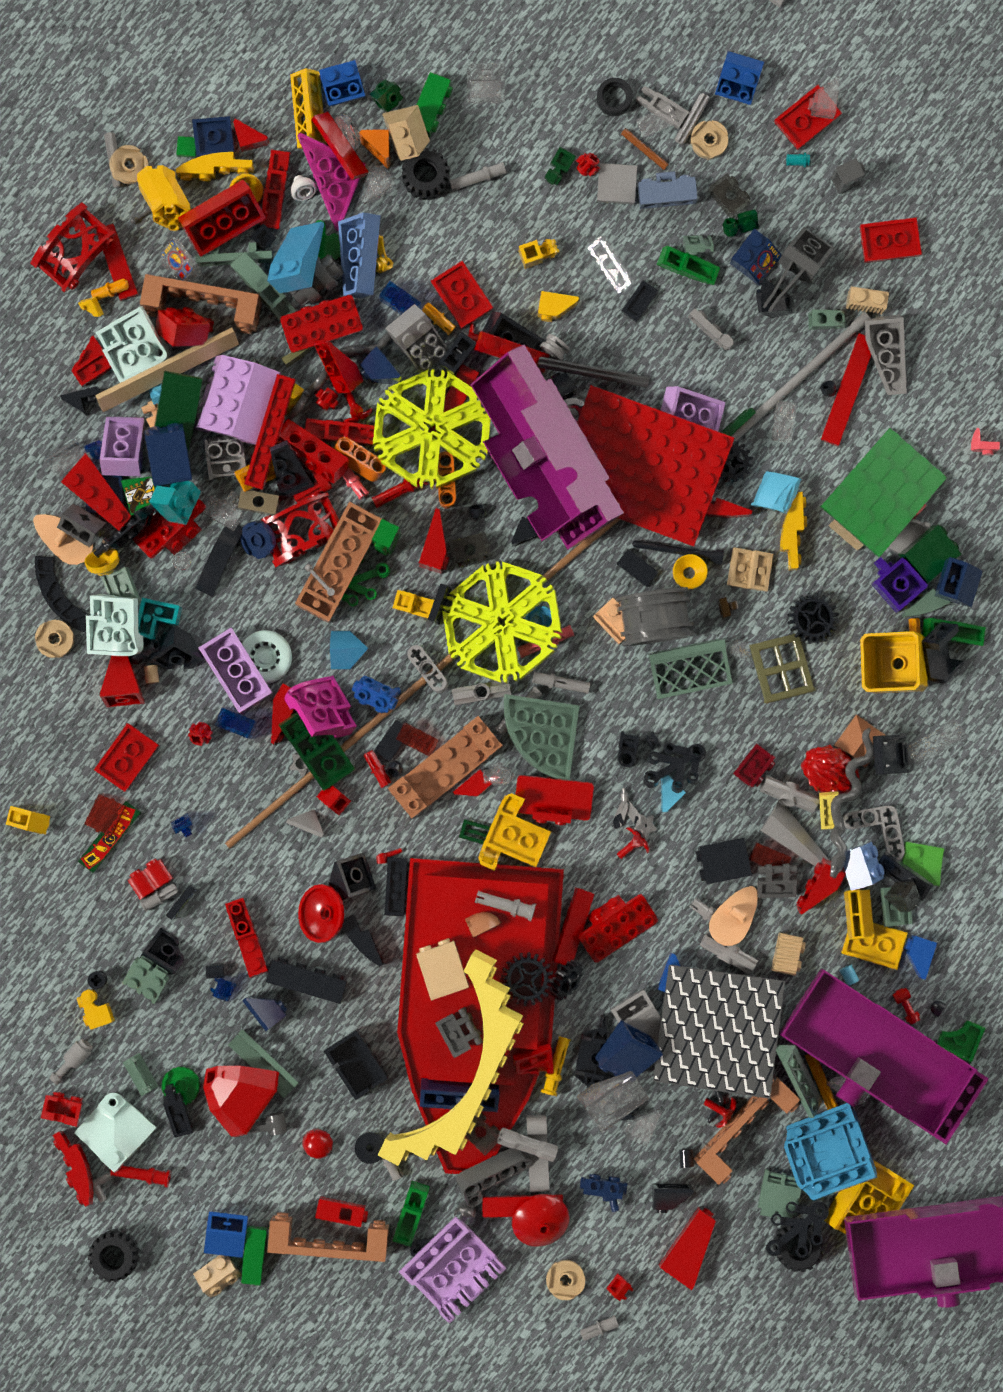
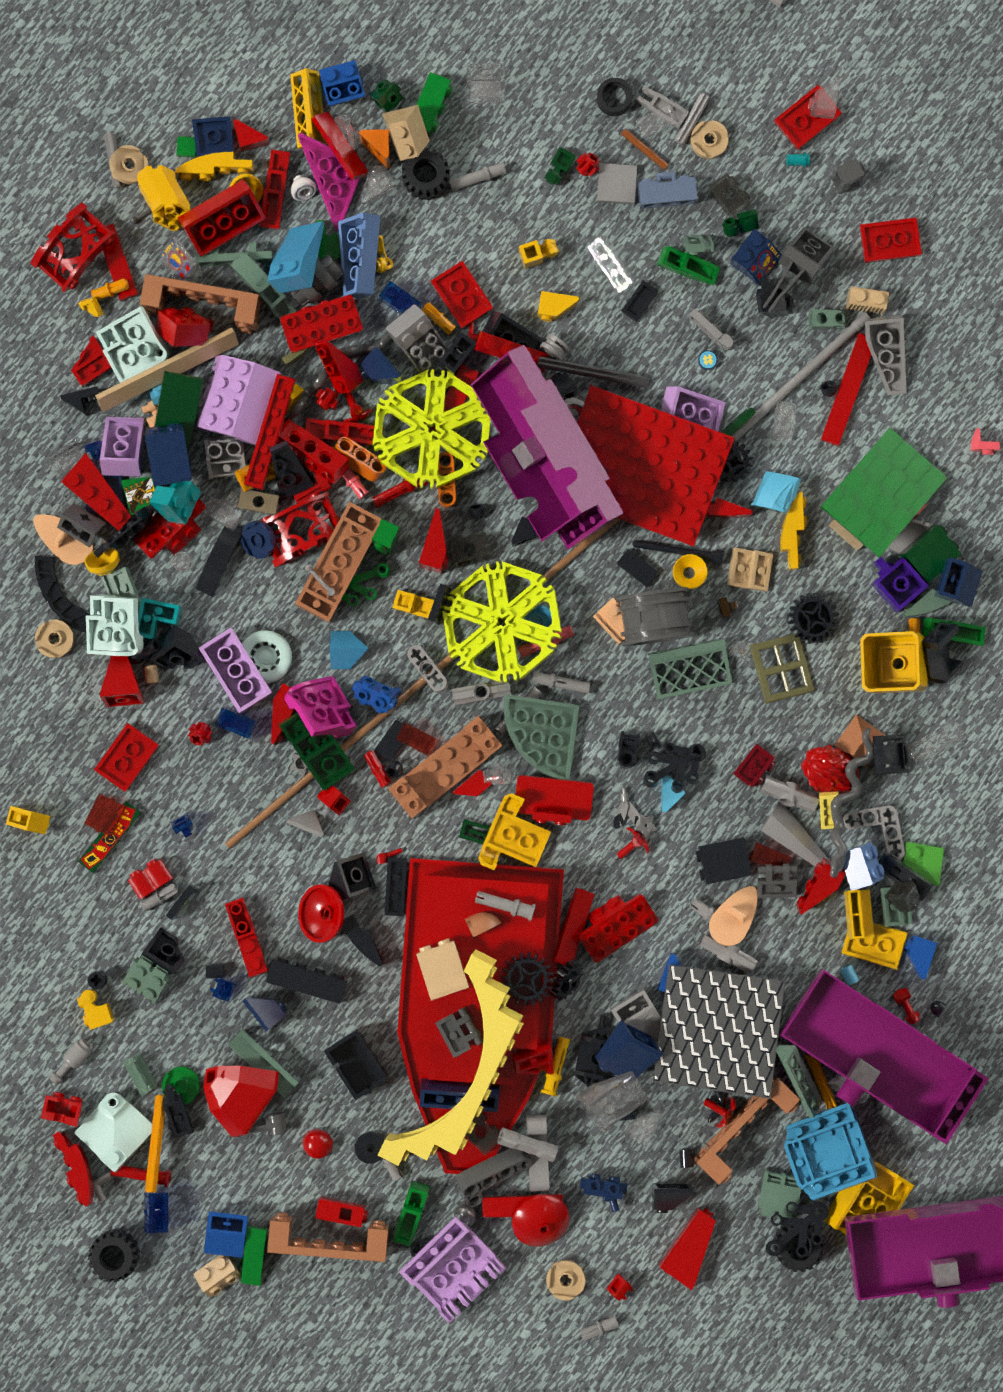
(155, 1145): none -> light orange axle
(156, 1212): none -> clear blue brick
(263, 237): black tile -> none
(707, 360): none -> tile
(739, 78): blue slope -> none
(787, 954): tan brick -> none
(962, 1041): green tile -> none

